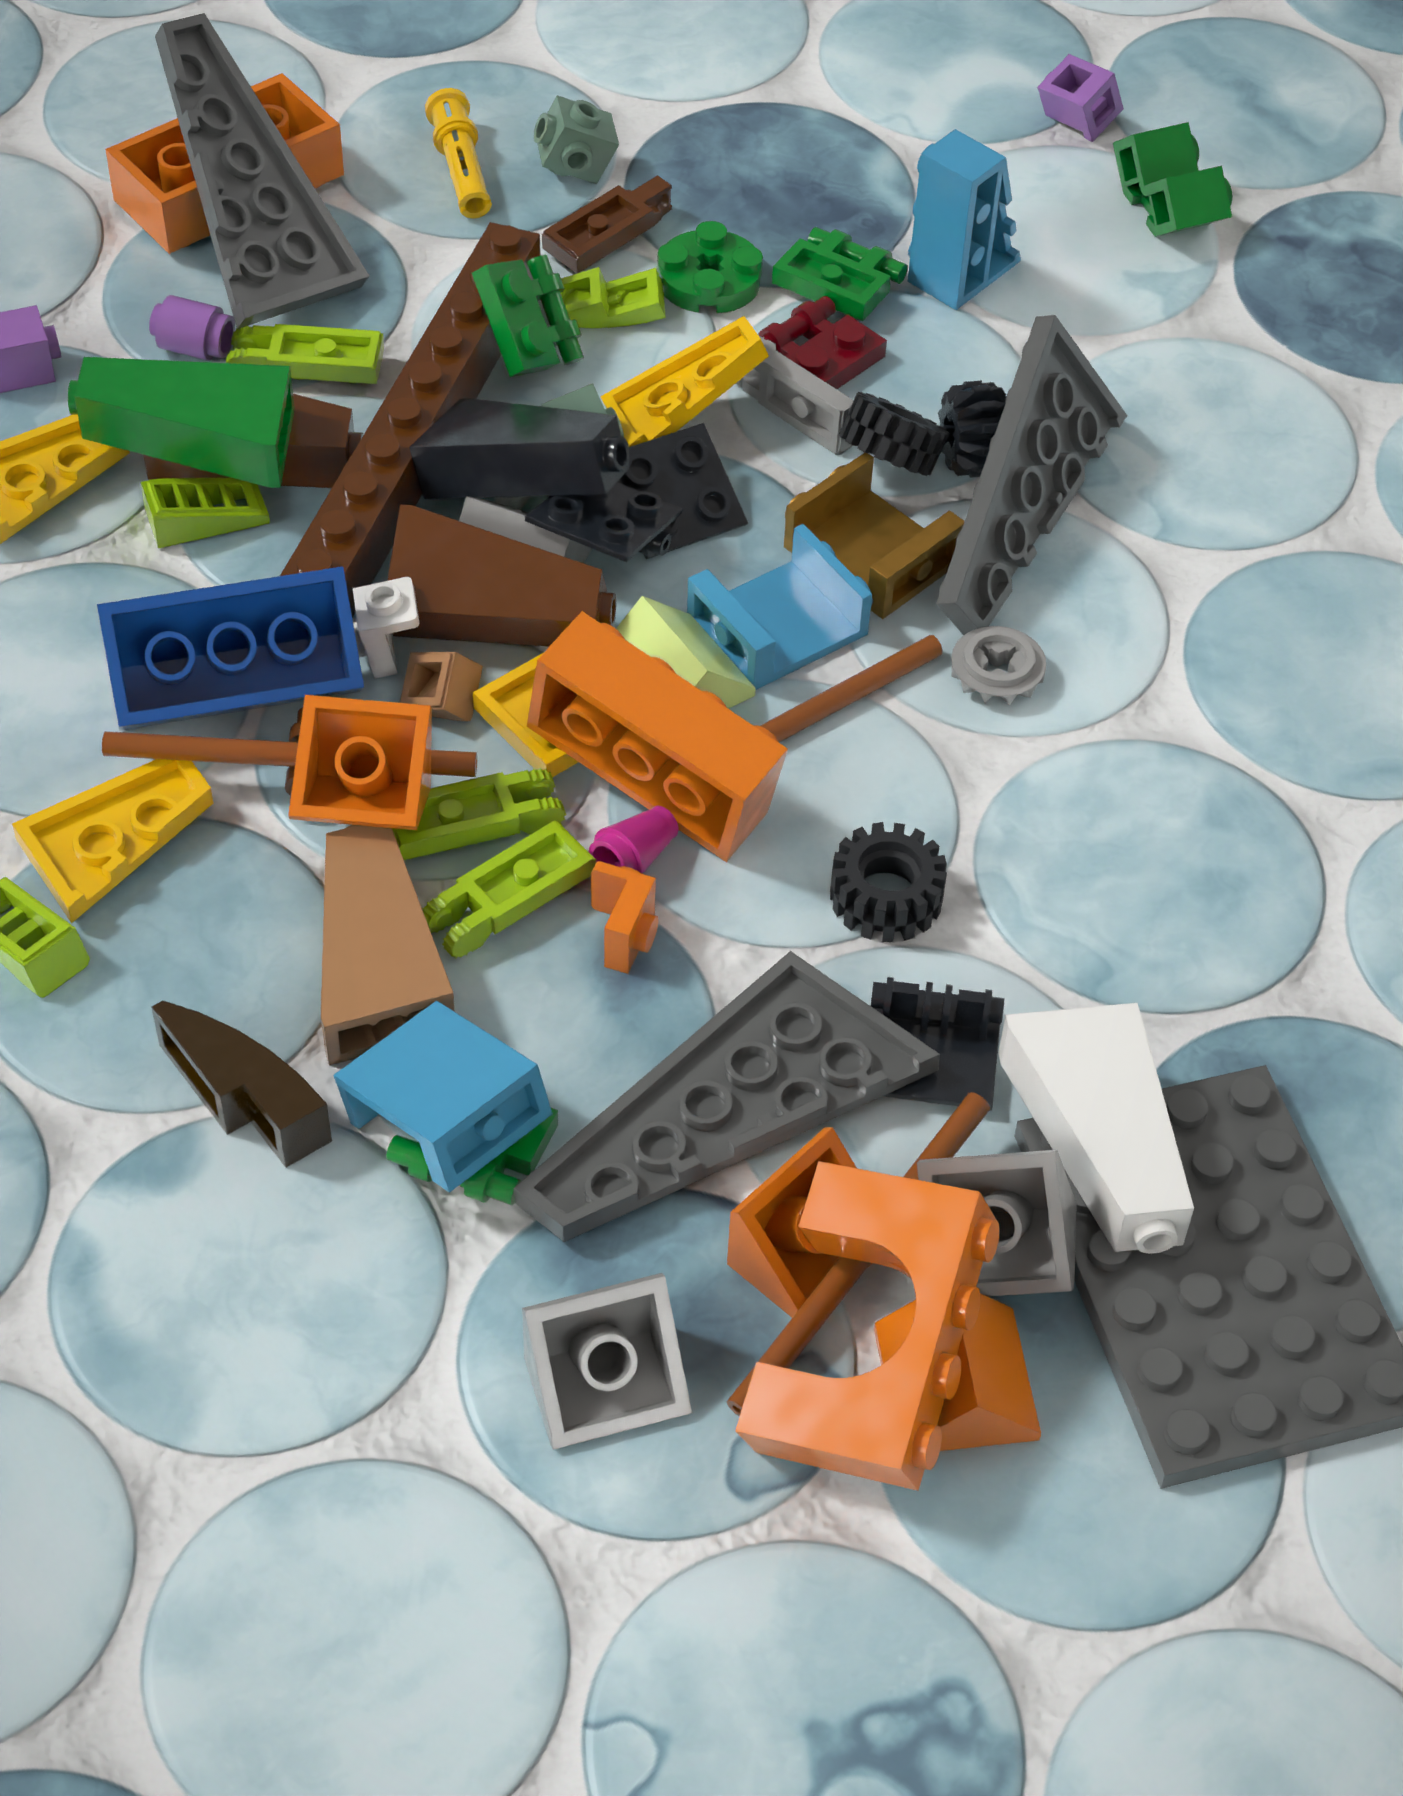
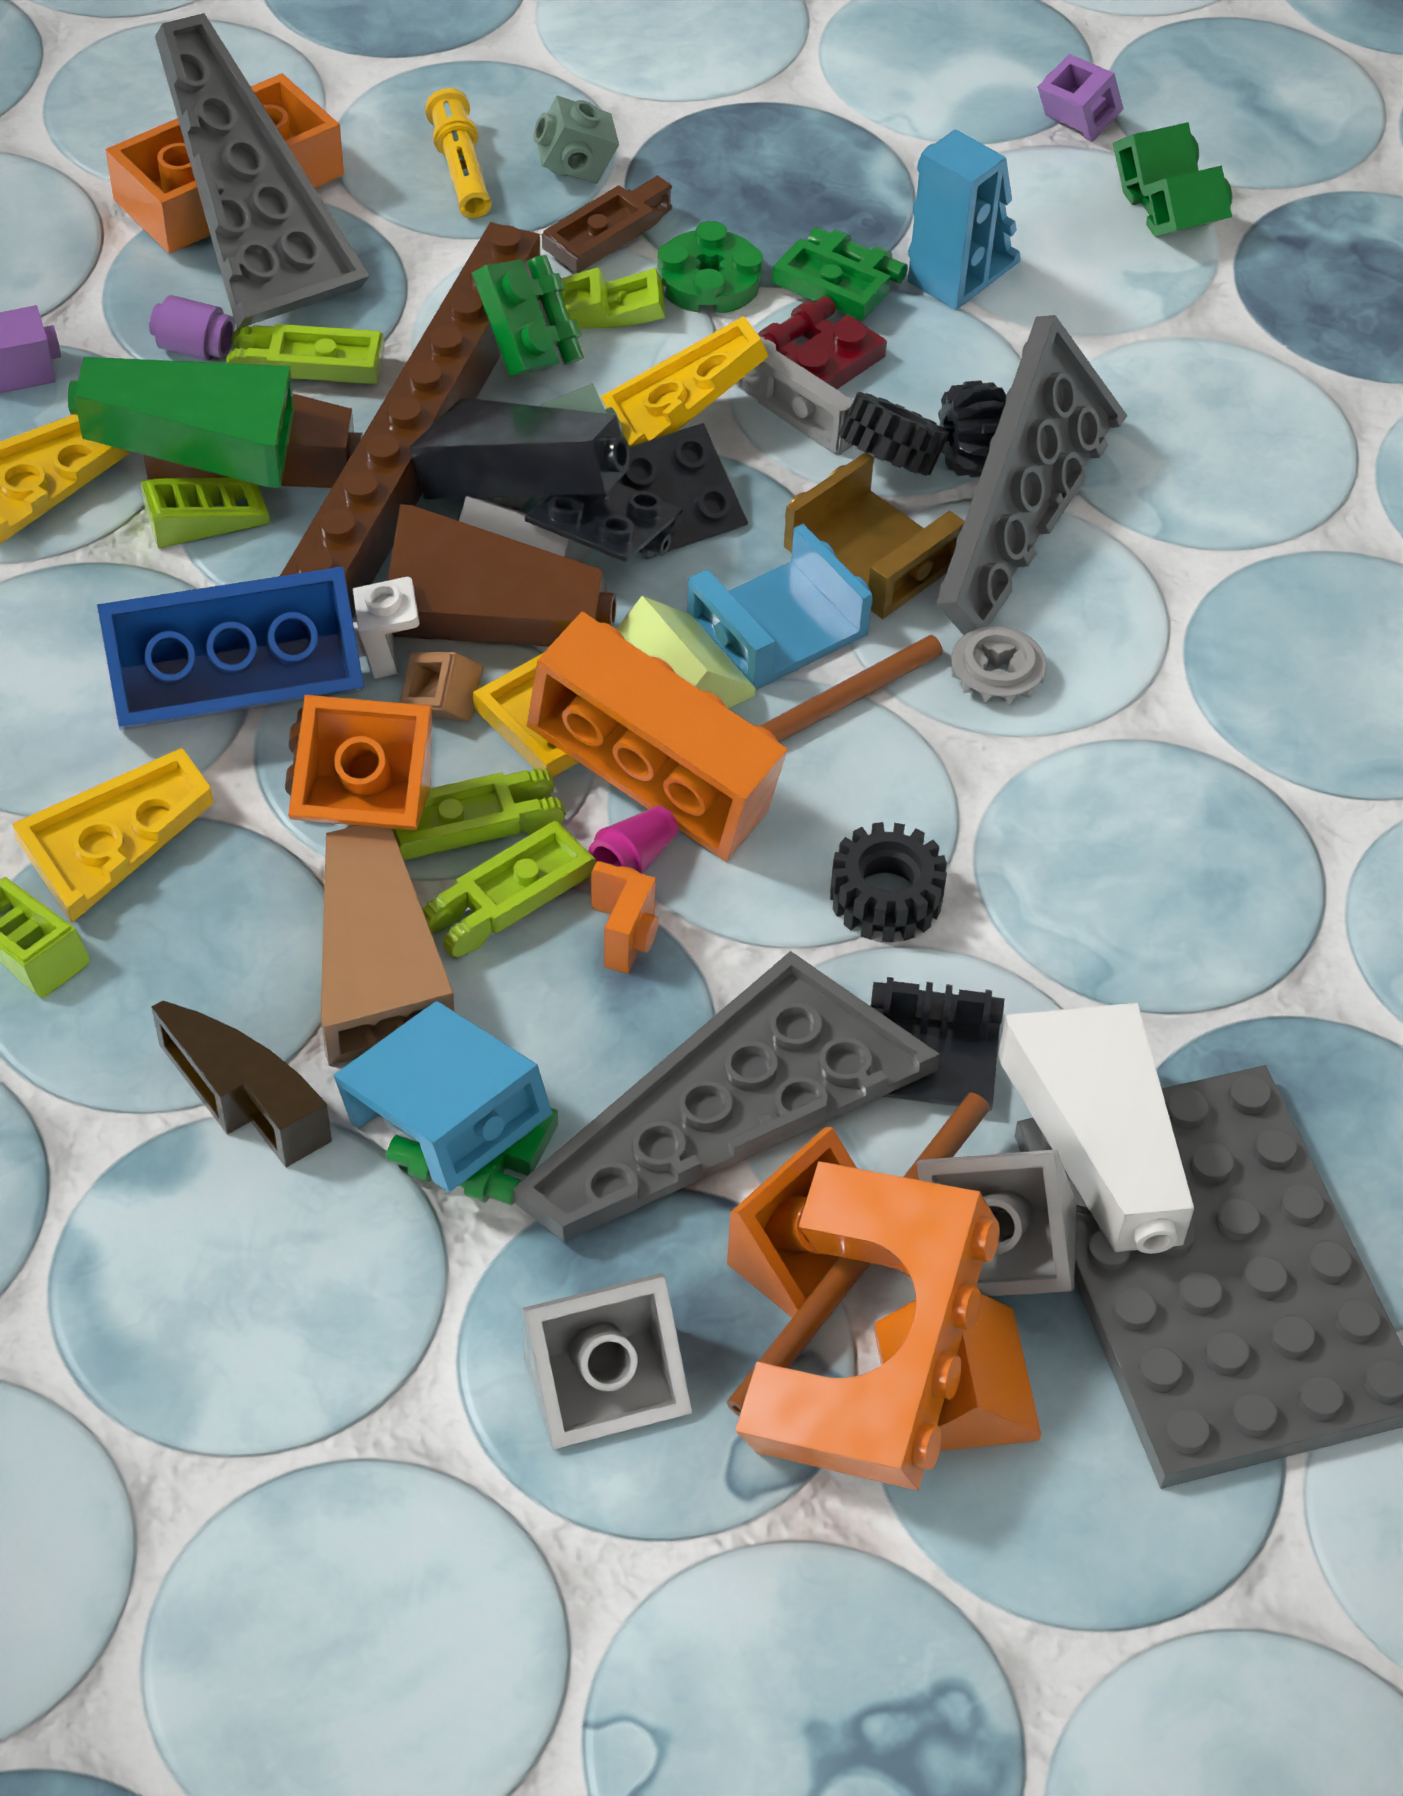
(248, 751): dark orange piece -> none

